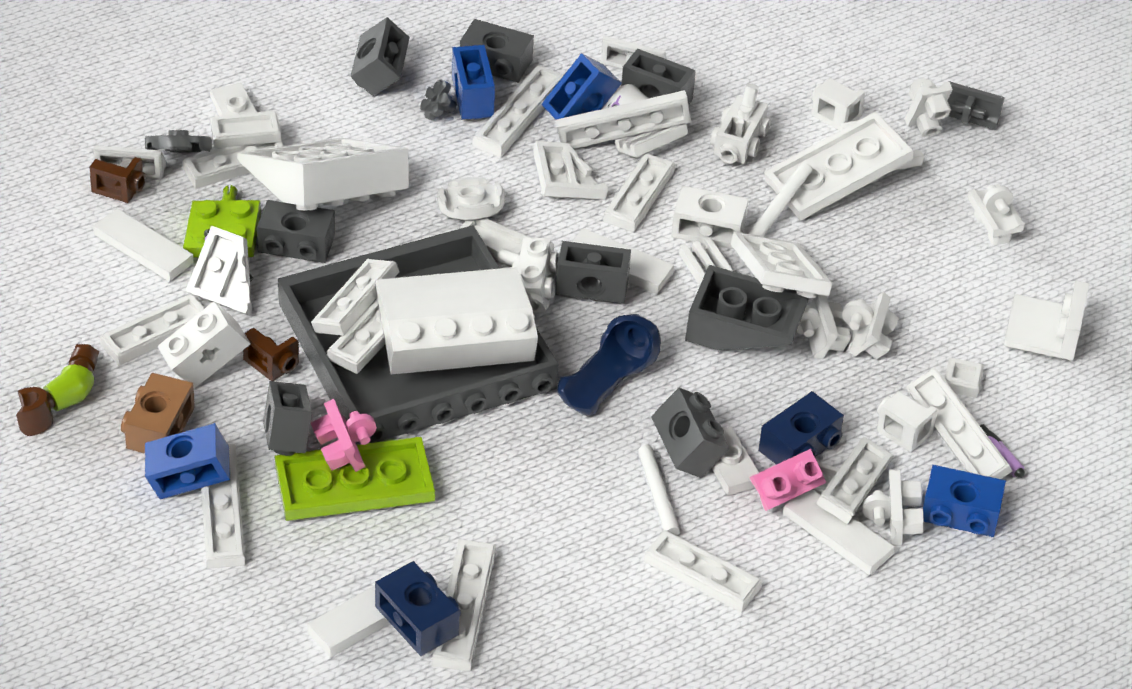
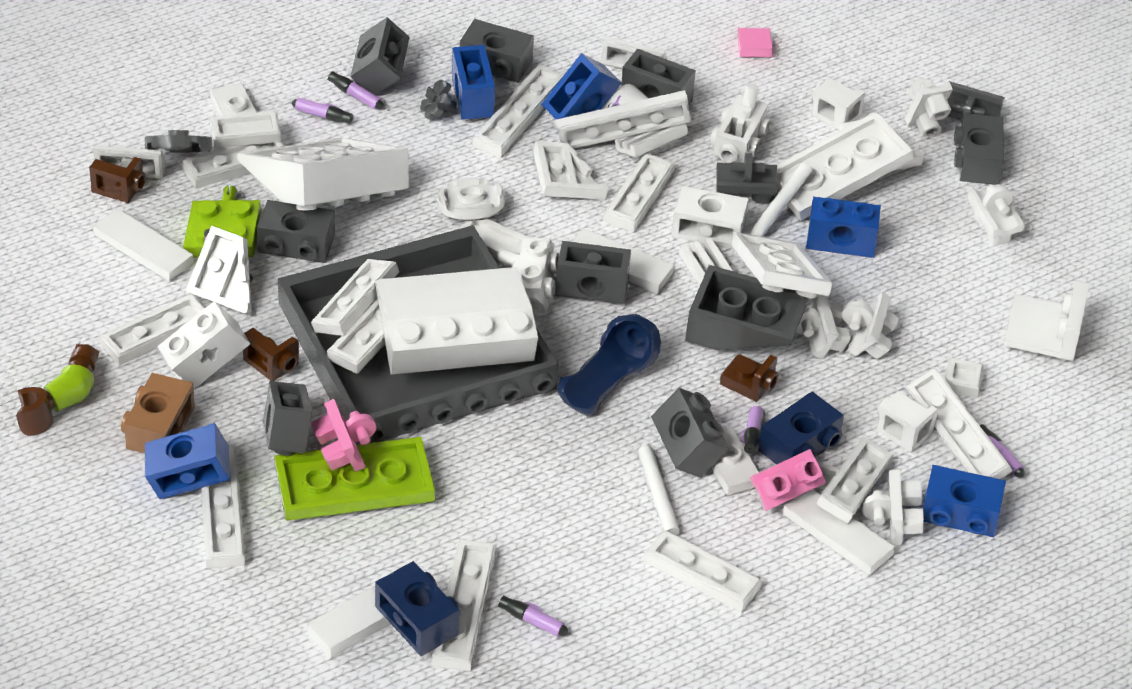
(325, 110): none -> piece
(355, 91): none -> piece
(533, 615): none -> piece
(747, 178): none -> dark grey hips
(750, 377): none -> reddish brown bracket
(752, 433): none -> piece
(754, 42): none -> bright pink tile
(843, 227): none -> blue brick
(980, 149): none -> dark grey brick

